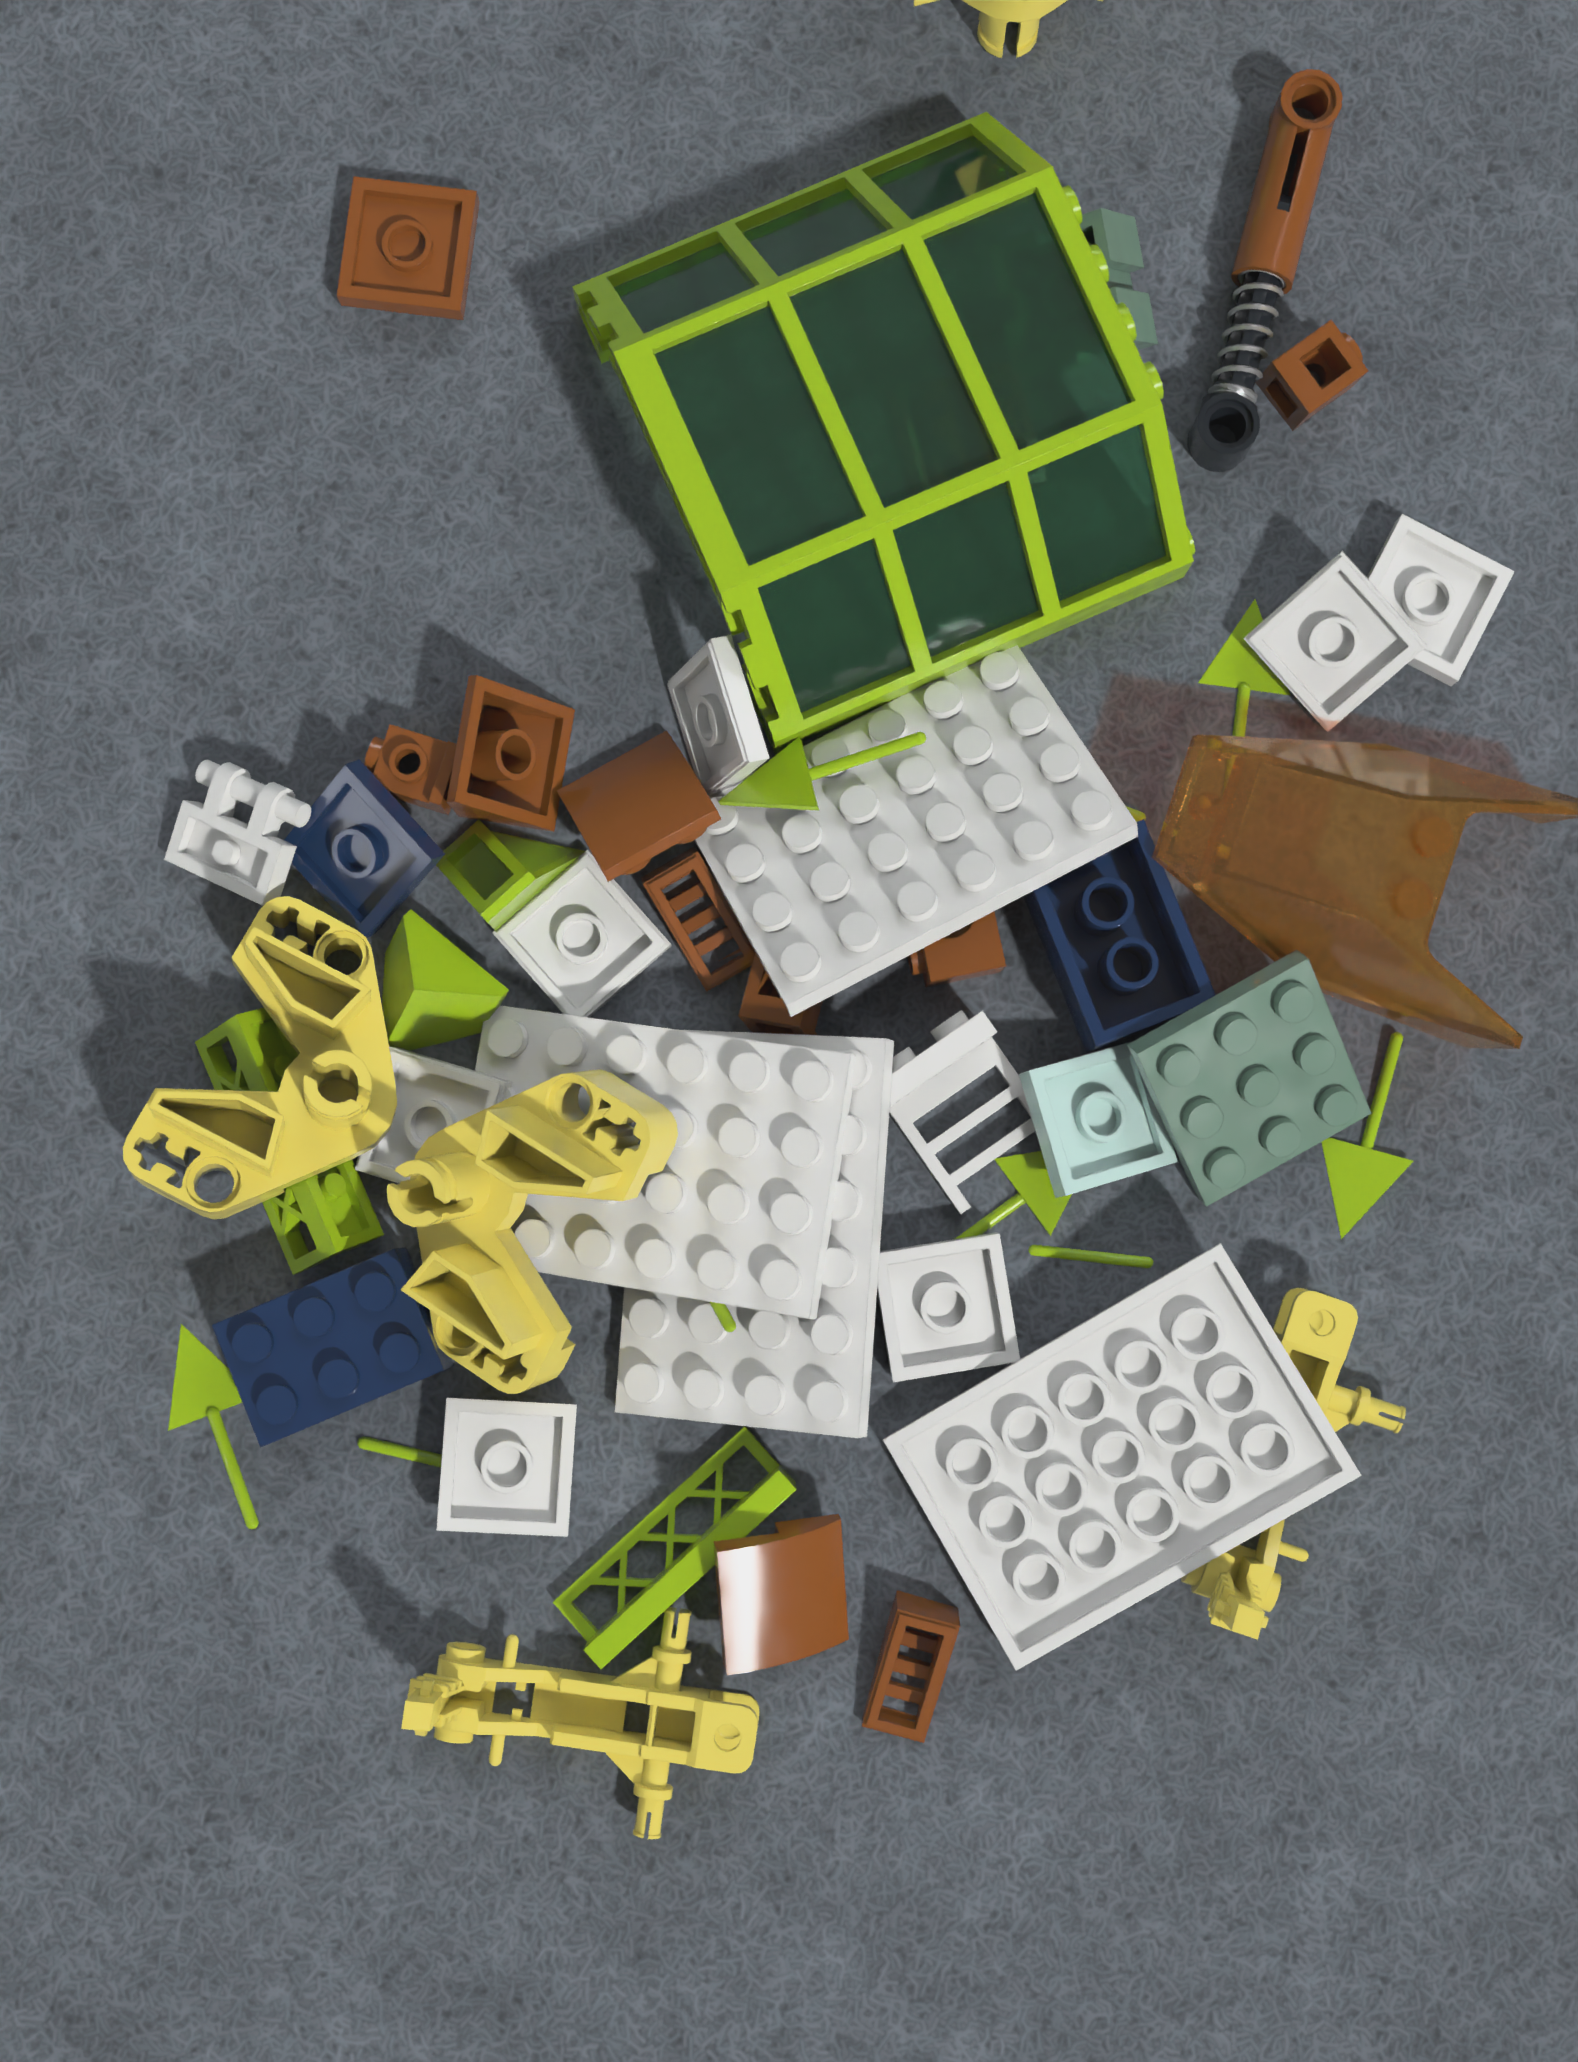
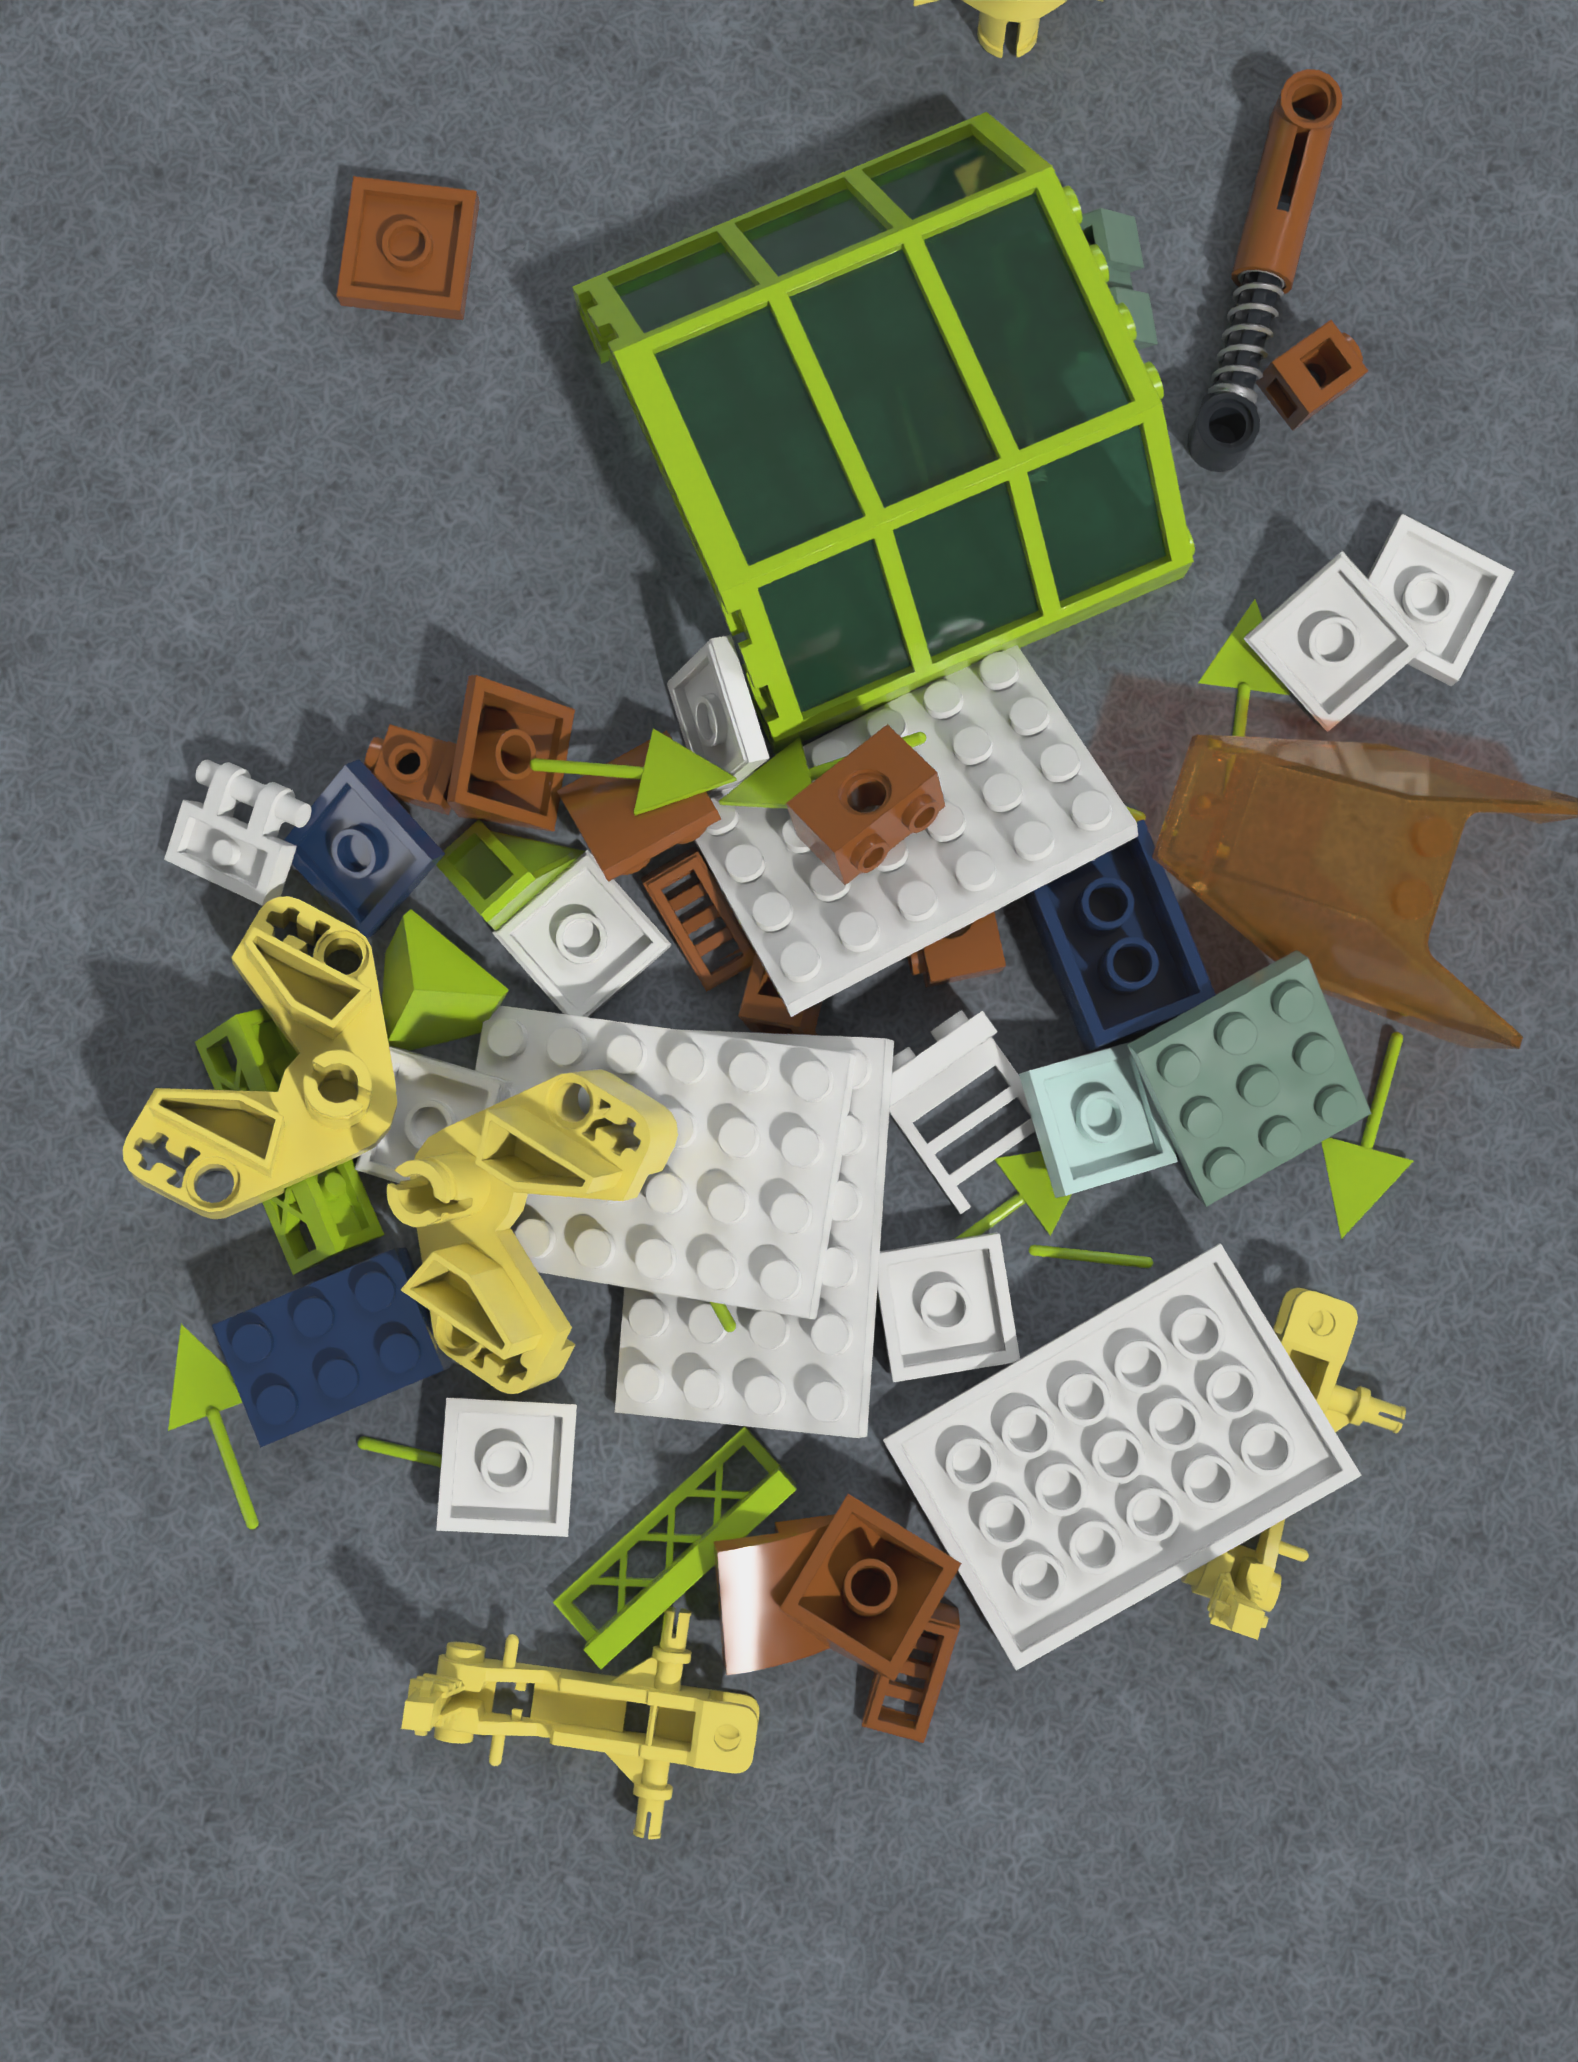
(667, 776): none -> lime piece
(869, 1588): none -> dark orange slope
(878, 773): none -> dark orange brick

